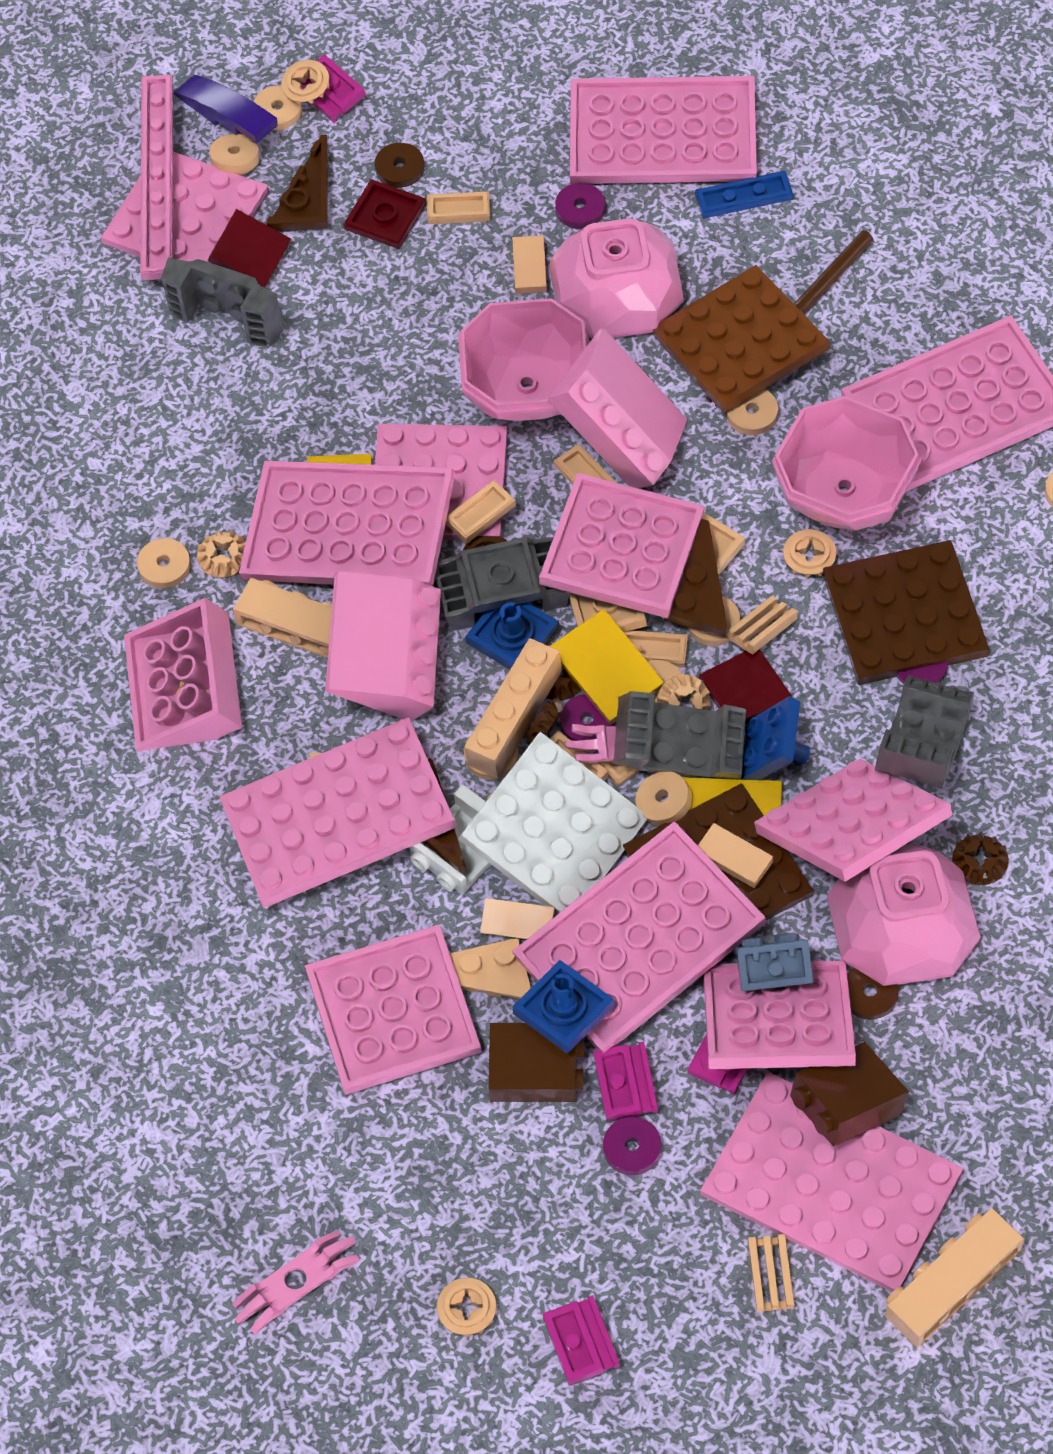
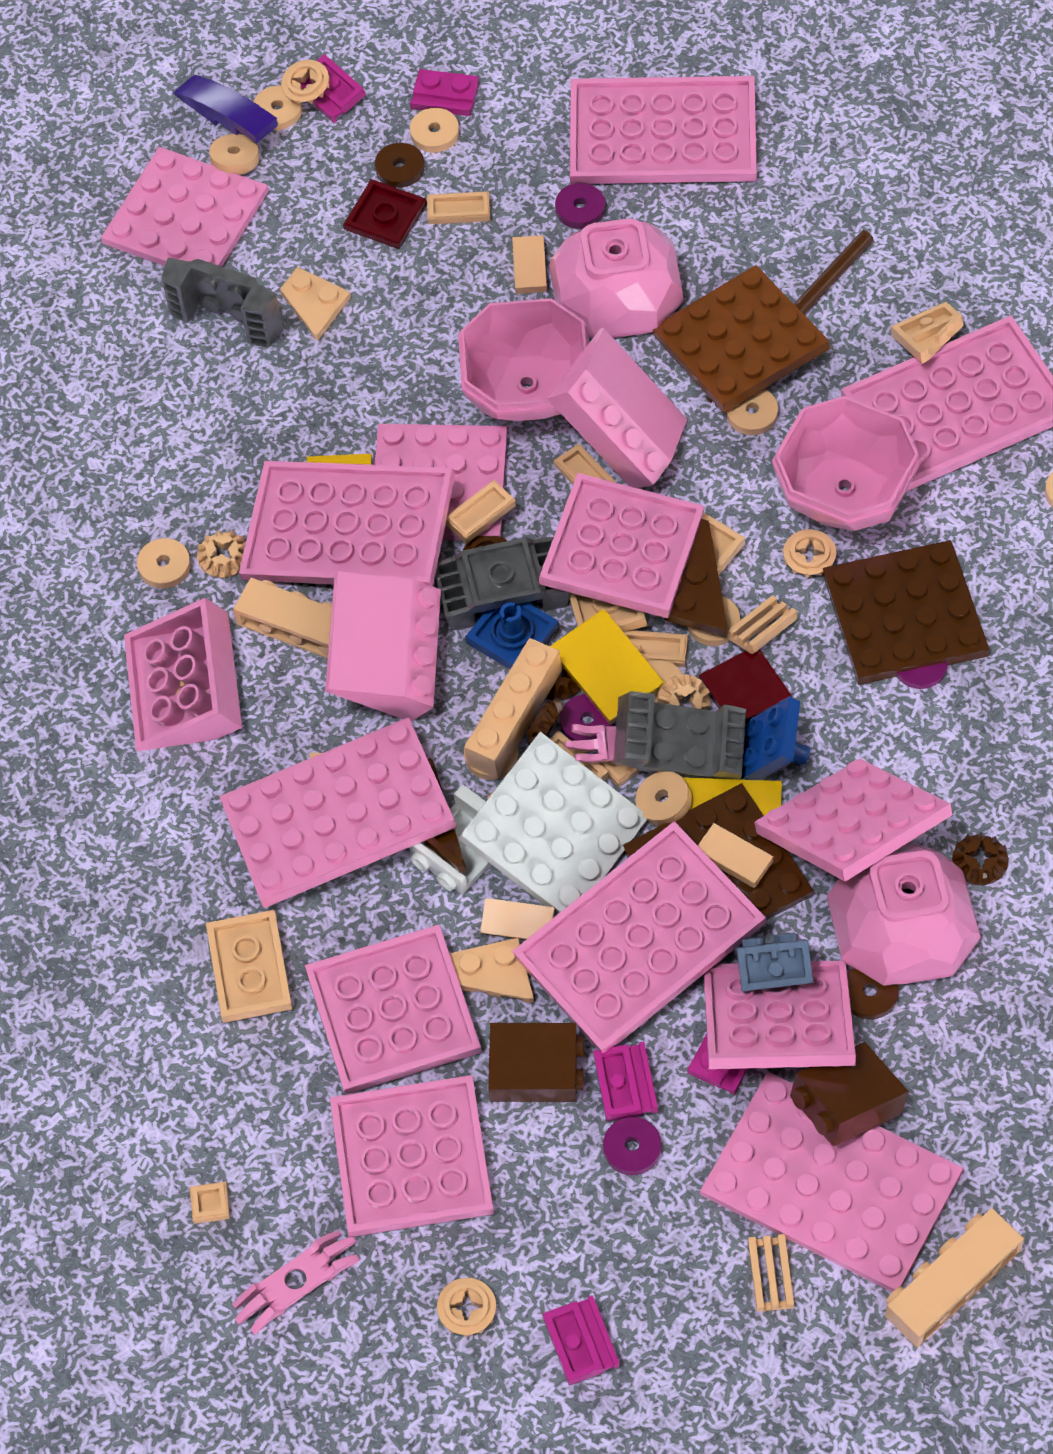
(156, 175): bright pink tile -> none
(209, 1202): none -> light nougat tile
(248, 966): none -> light nougat plate
(249, 247): dark red tile -> none
(306, 200): reddish brown wing -> none
(314, 300): none -> light nougat wing
(411, 1156): none -> bright pink plate
(434, 141): none -> light nougat piece
(444, 91): none -> dark pink plate
(563, 1006): blue plate -> none
(744, 194): blue tile -> none
(925, 732): flat silver plate -> none
(928, 331): none -> light nougat wing

